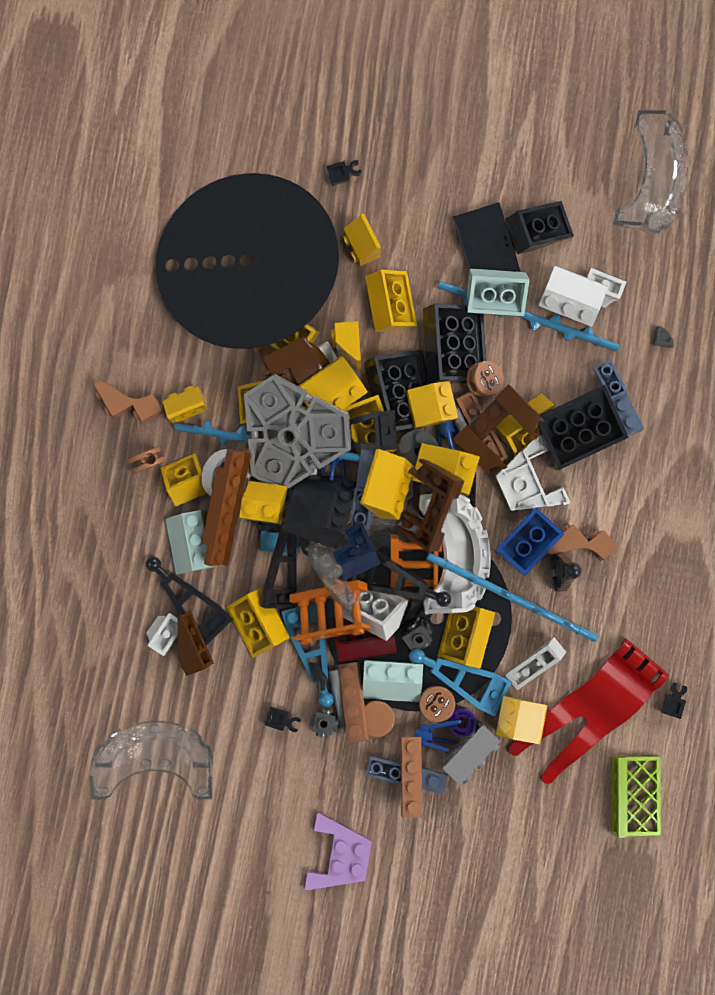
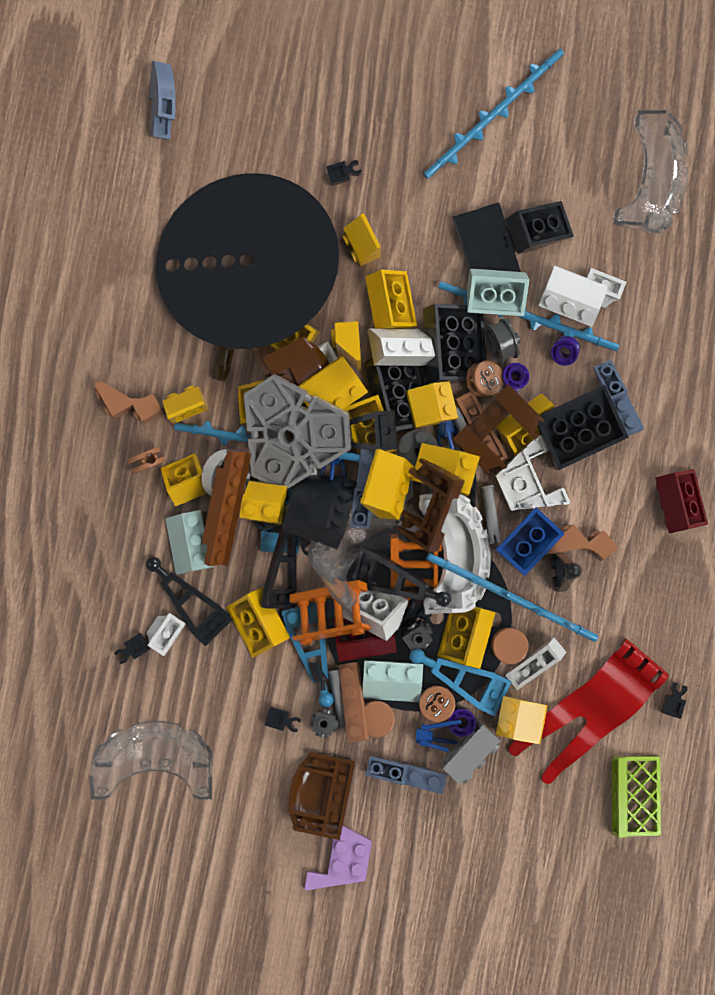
(134, 647): none -> black plate
(163, 100): none -> sand blue slope
(191, 646): reddish brown slope -> none
(222, 363): none -> dark brown hinge
(320, 795): none -> reddish brown slope
(358, 555): dark blue panel -> none
(400, 347): none -> white slope
(411, 777): nougat plate -> none
(491, 514): none -> light grey pin
(501, 109): none -> dark azure plant
(502, 340): none -> dark grey wheel
(509, 645): none -> nougat head
(521, 372): none -> dark purple wheel
(562, 358): none -> dark purple wheel
(663, 338): dark grey tile -> none
(681, 501): none -> dark red slope

